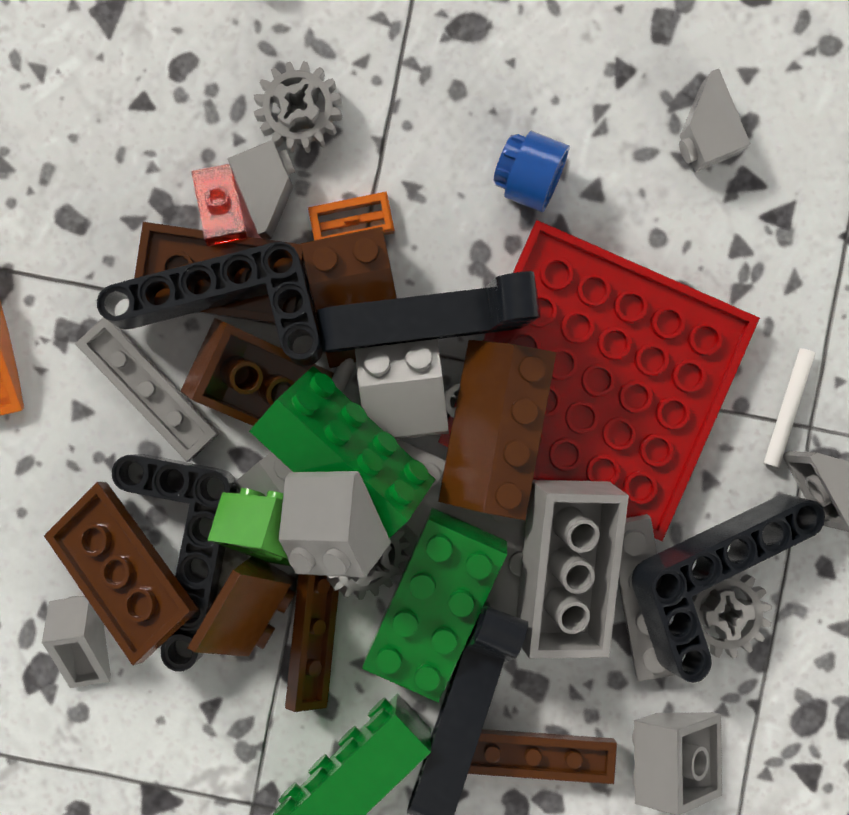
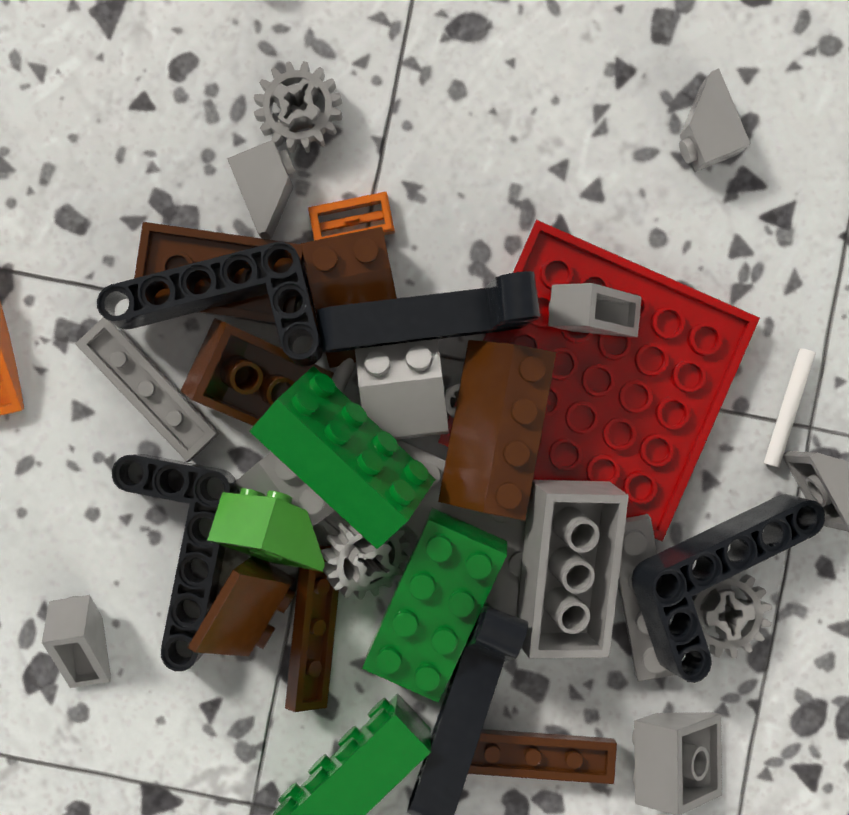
(120, 573): reddish brown plate -> none
(219, 205): clear red plate -> none
(330, 524): light grey slope -> none
(531, 169): blue piece -> none
(594, 310): none -> light grey slope

